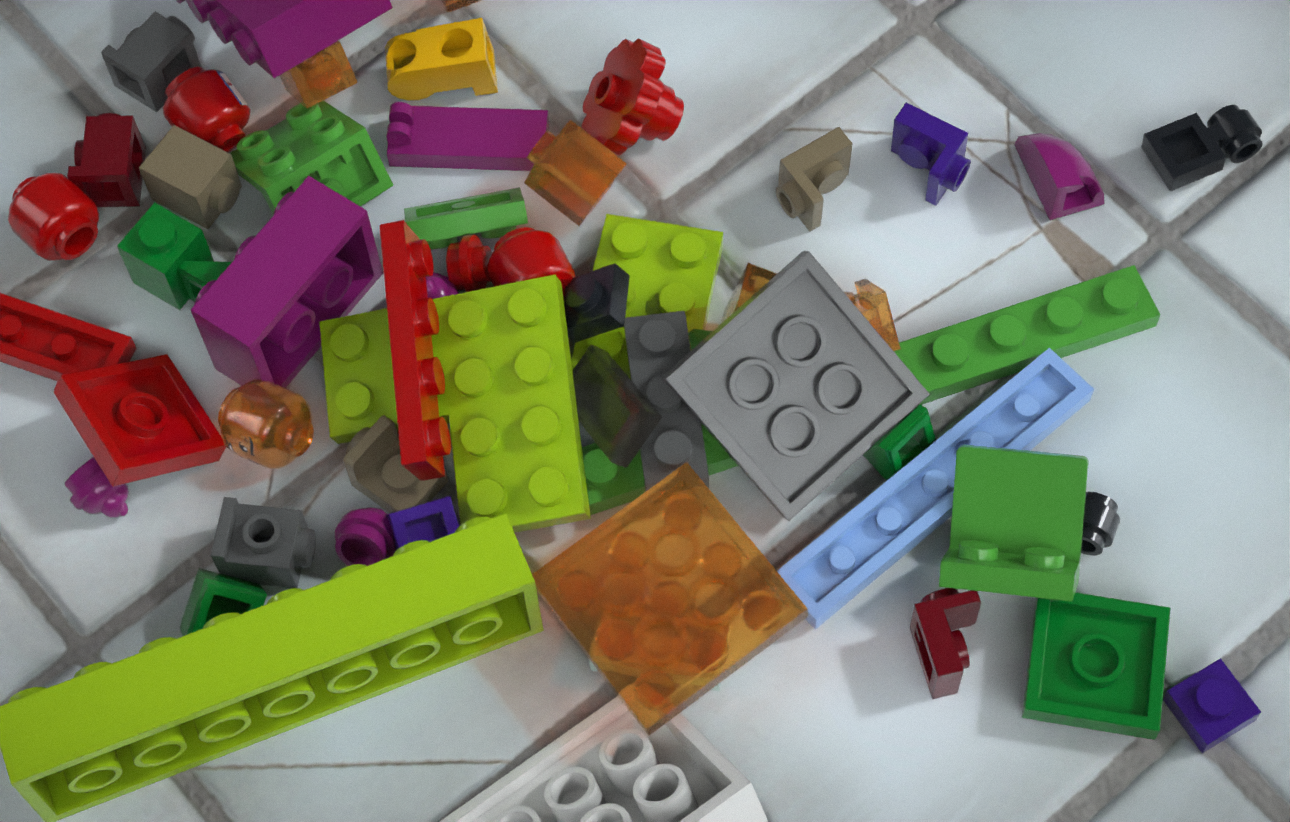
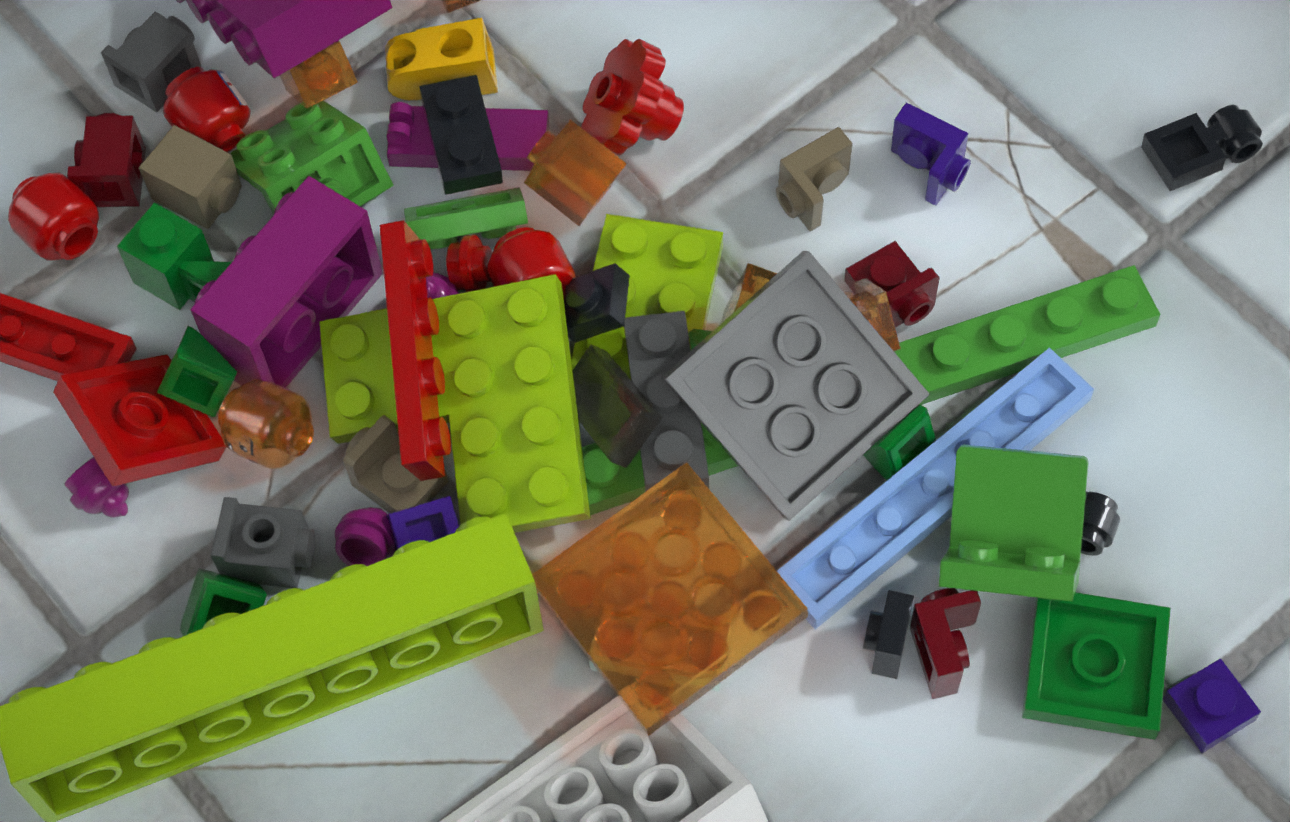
(197, 374): none -> green slope
(461, 134): none -> black plate
(887, 633): none -> black plate
(908, 290): none -> dark red bracket
(1059, 175): magenta brick -> none

